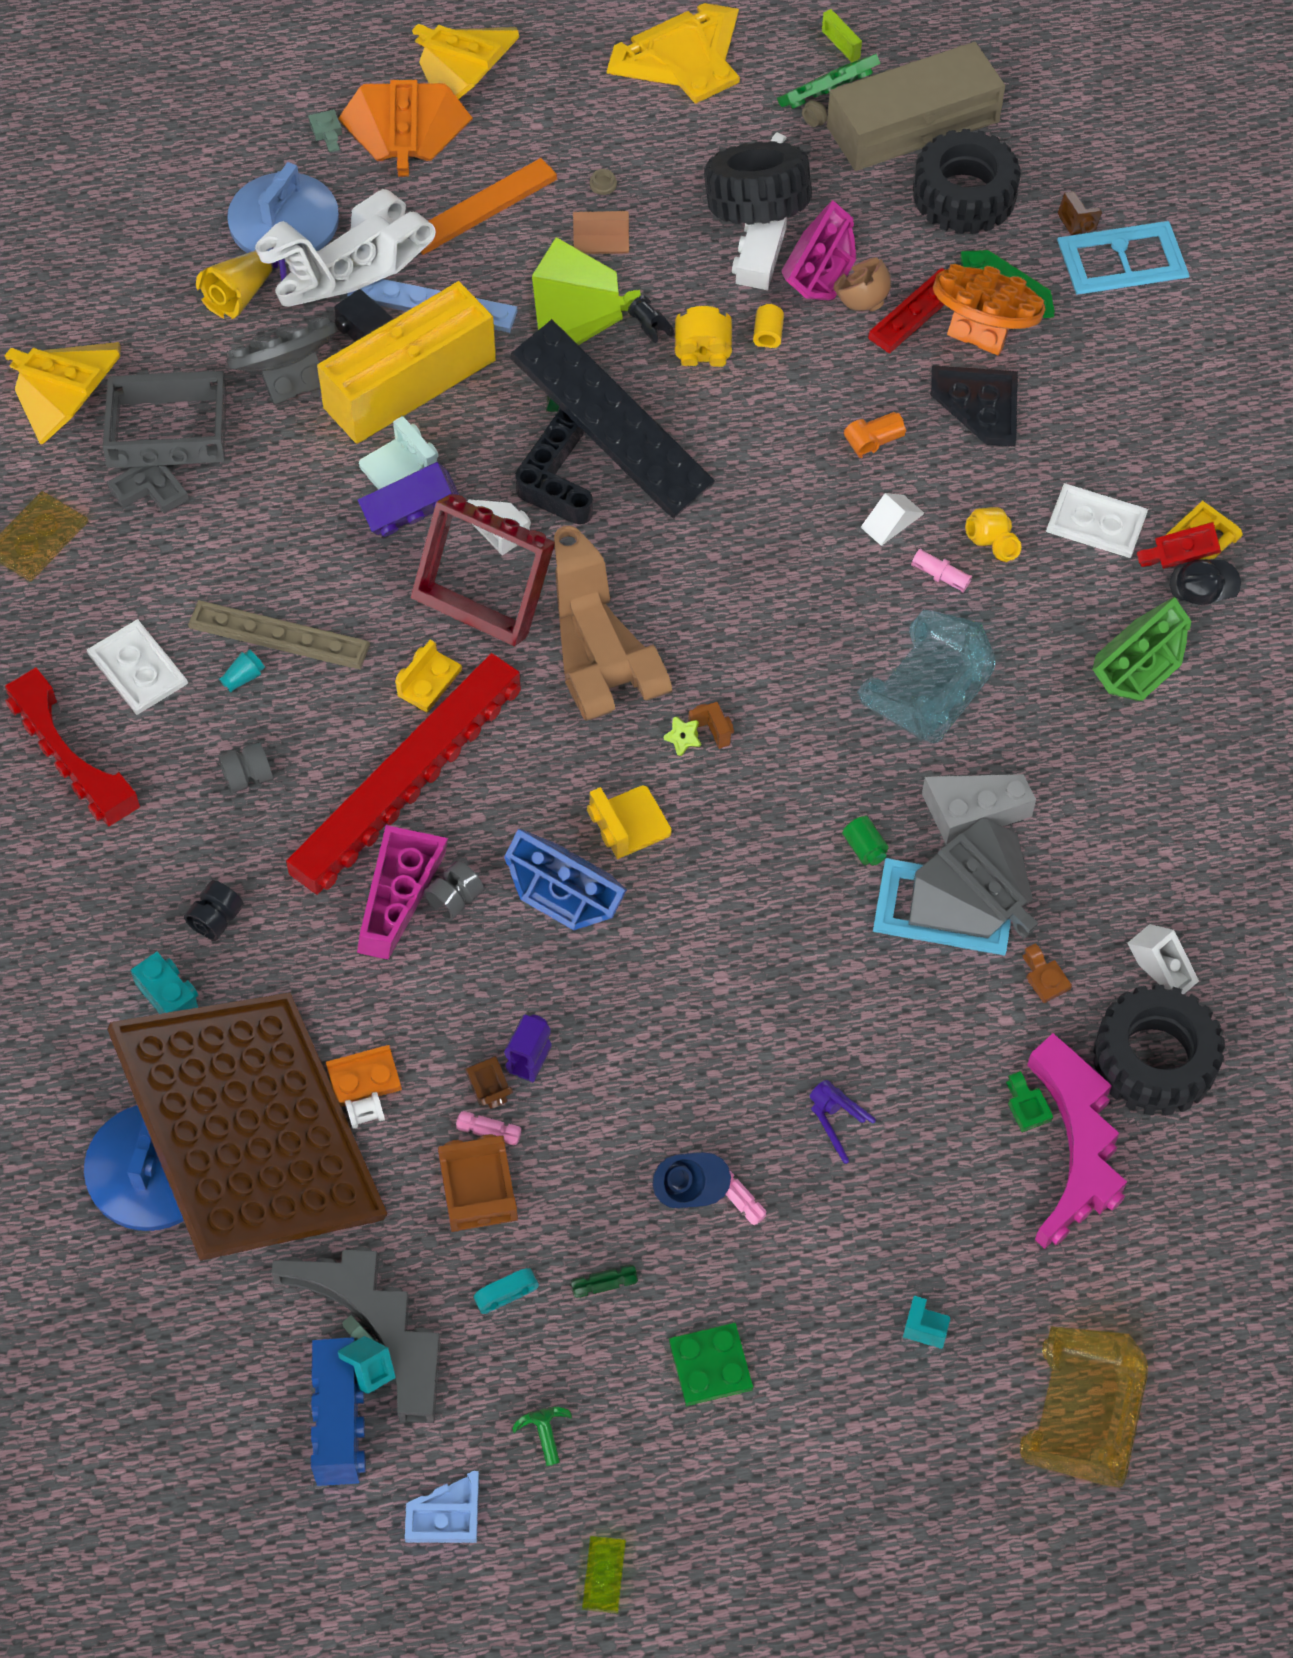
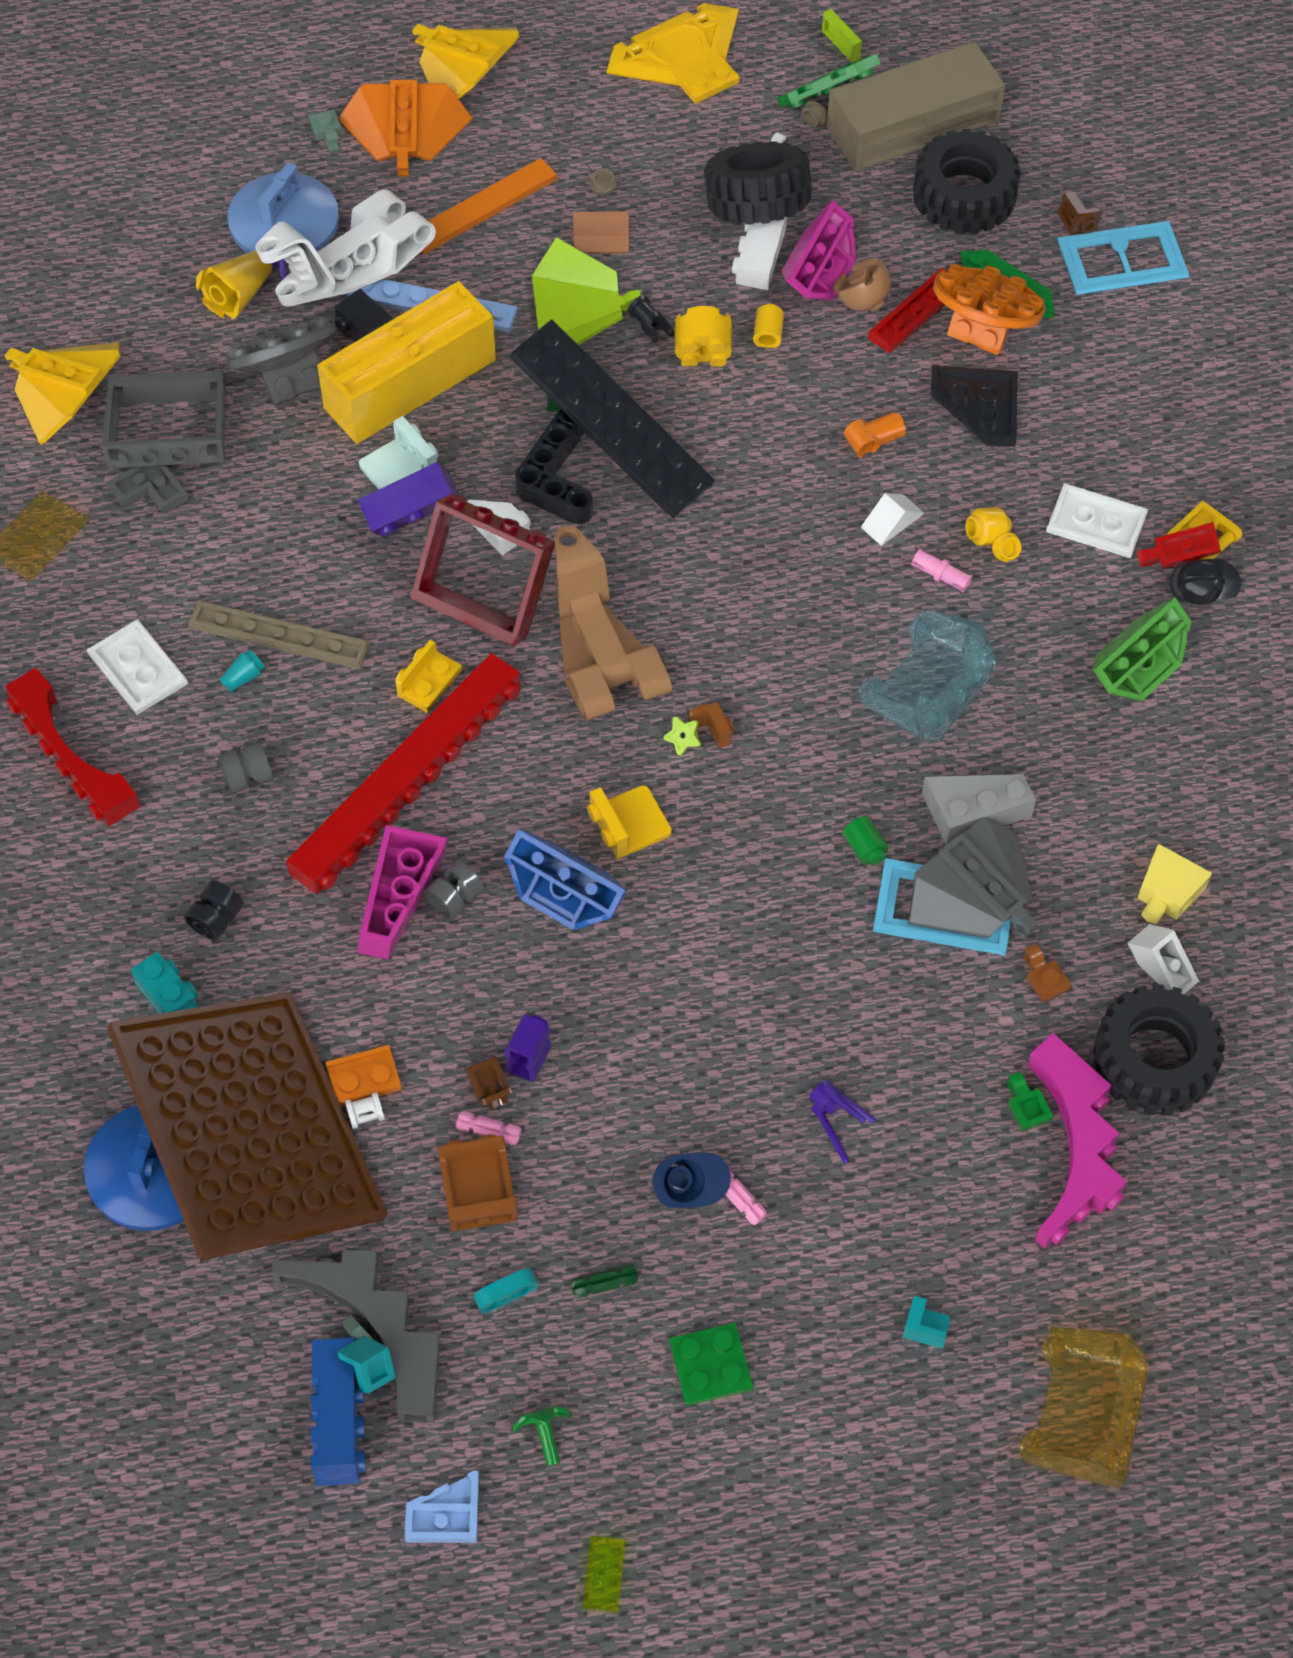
(1171, 885): none -> light yellow torso

